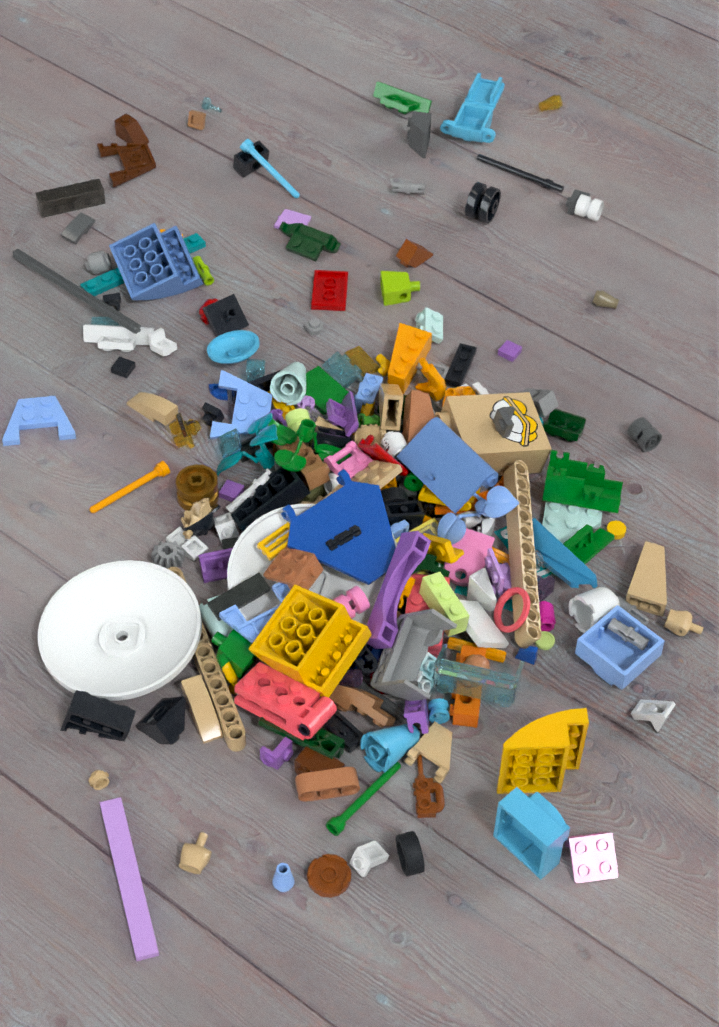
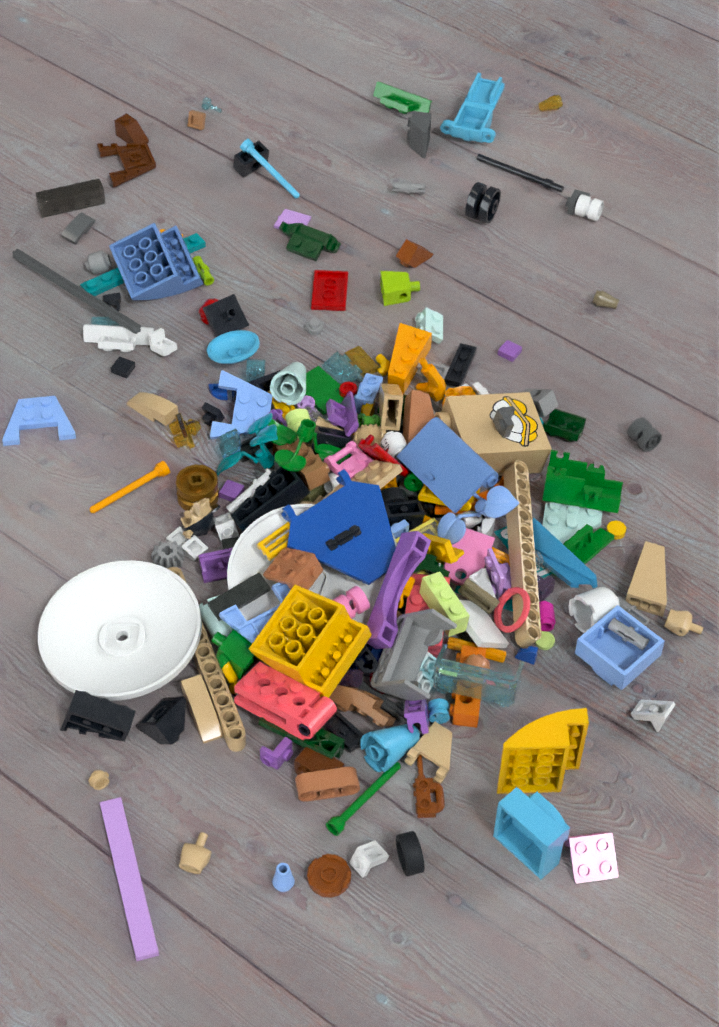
(346, 387): none -> red tile
(478, 596): none -> dark tan tile

